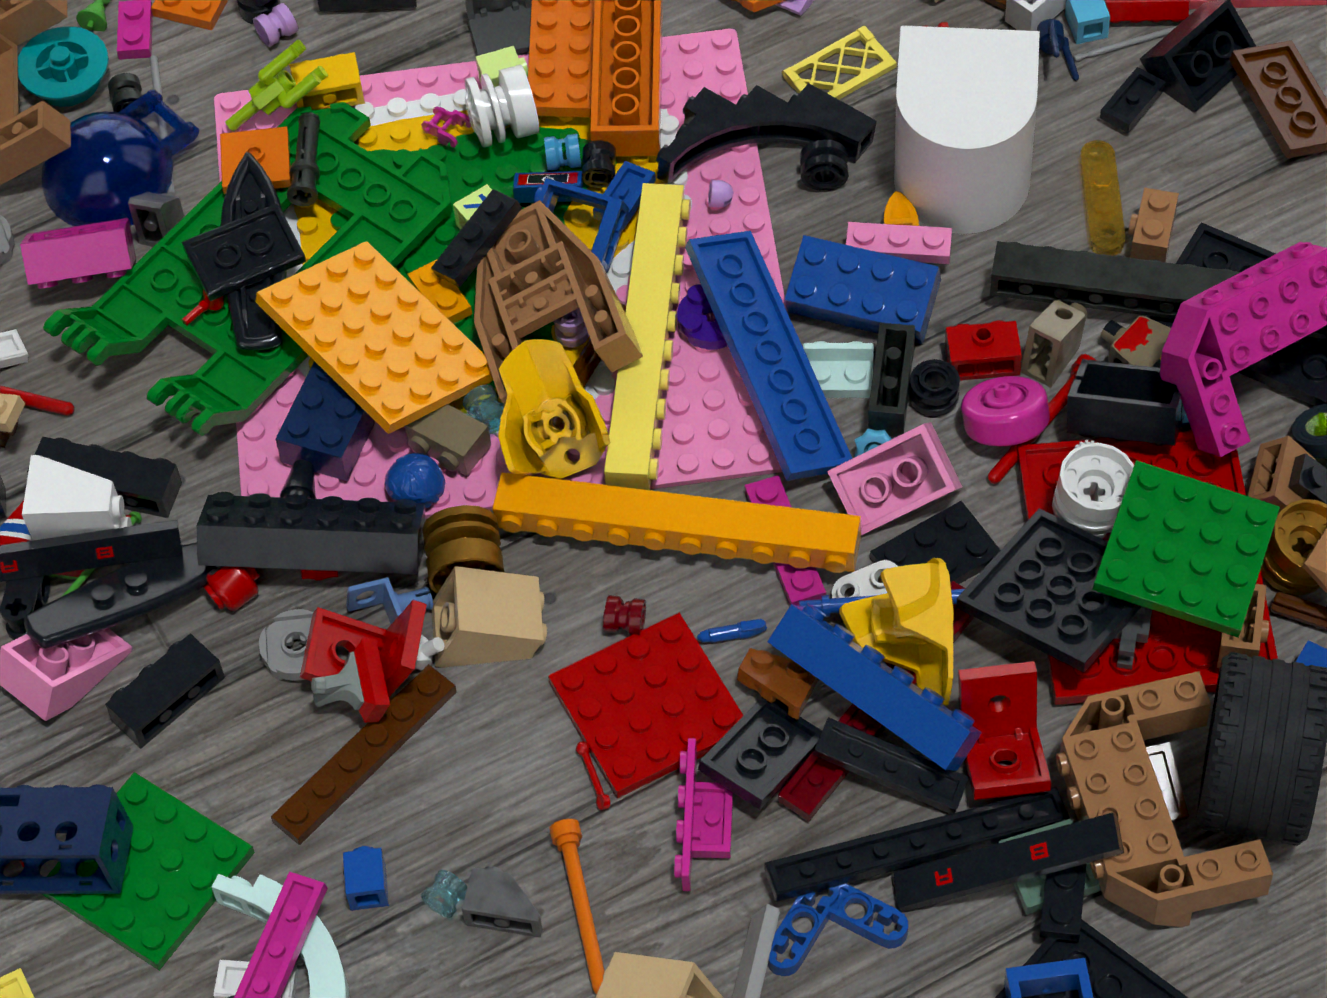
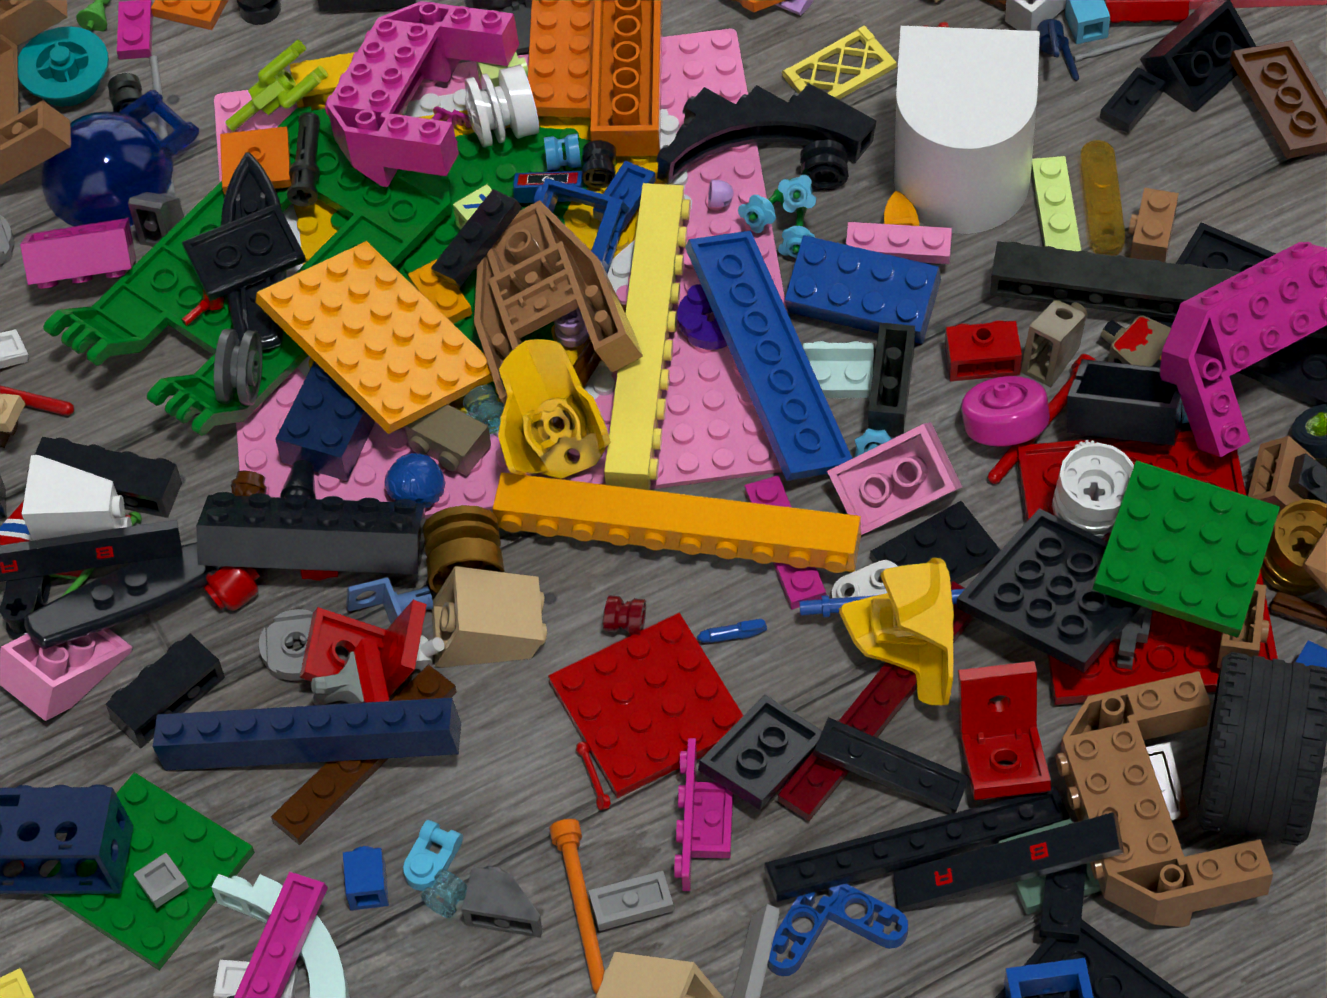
(161, 880): none -> light grey plate
(238, 367): none -> dark grey wheel
(248, 483): none -> reddish brown plate
(275, 24): lavender wheel -> none
(307, 734): none -> dark blue brick
(386, 72): none -> dark pink wedge
(424, 864): none -> medium azure plate
(631, 900): none -> light grey plate
(777, 678): dark orange wing -> none
(793, 196): none -> medium azure plant
(875, 687): blue brick -> none
(934, 374): black wheel -> none
(1055, 203): none -> yellowish green plate

